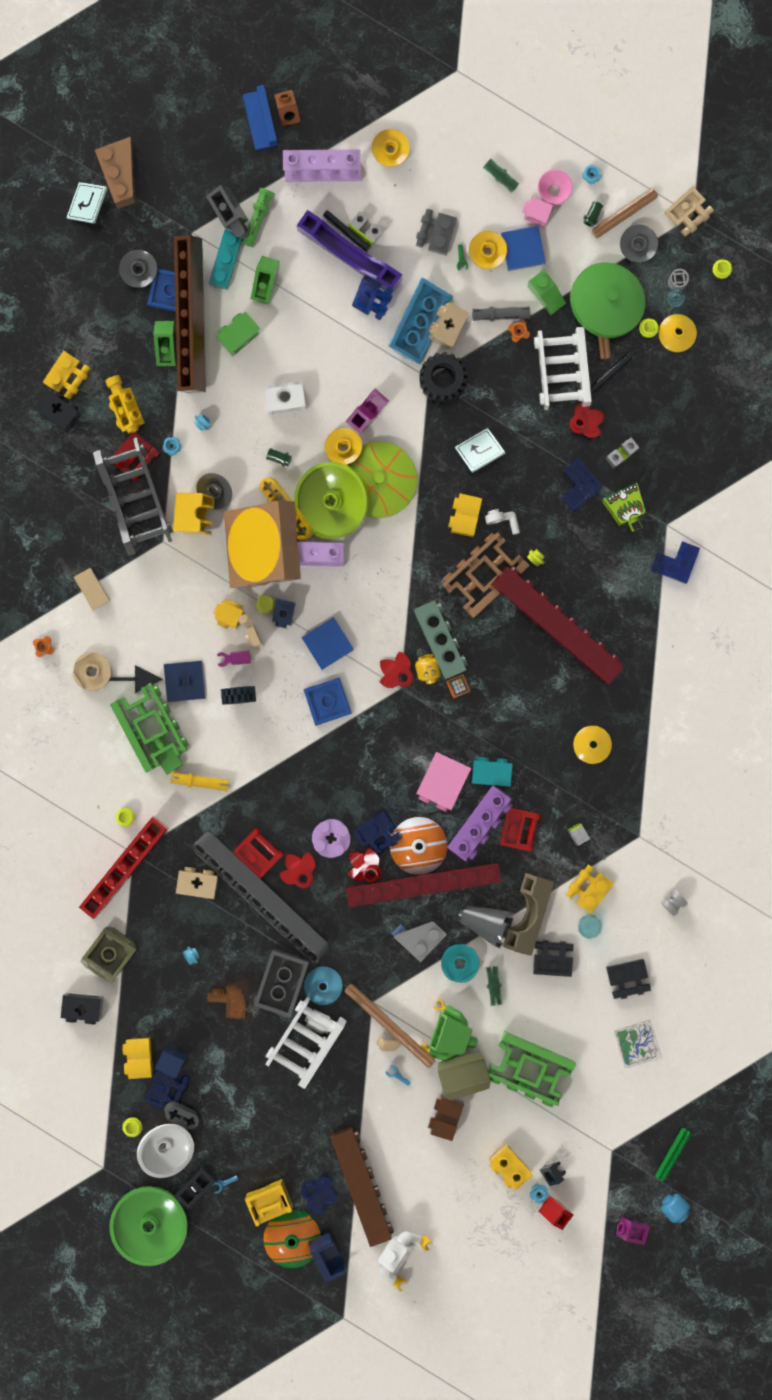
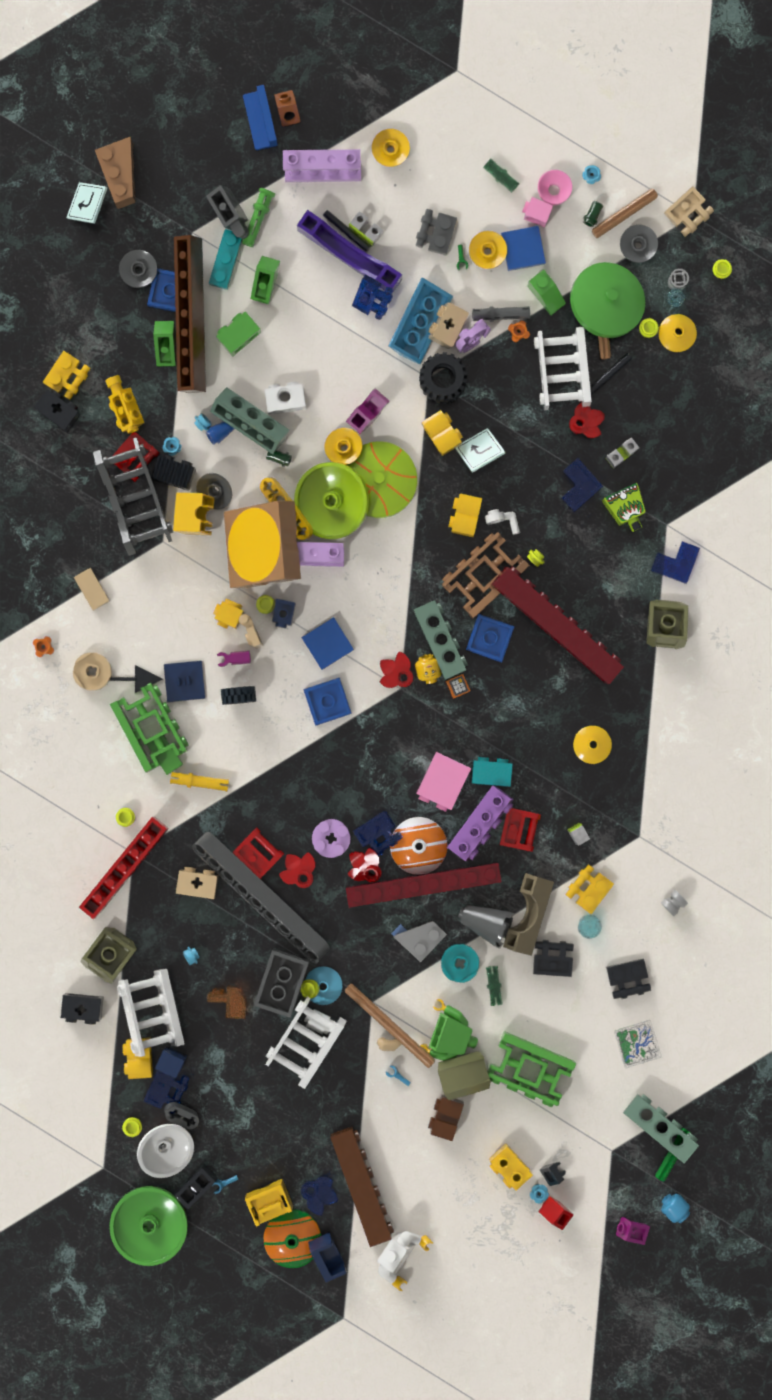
(169, 1015): none -> white fence
(173, 472): none -> black brick
(219, 432): none -> blue cone
(249, 420): none -> sand green brick
(309, 988): none -> neon yellow plate
(442, 433): none -> yellow brick
(470, 338): none -> lavender plate
(490, 638): none -> blue tile
(667, 624): none -> olive slope
(680, 1151): none -> sand green brick

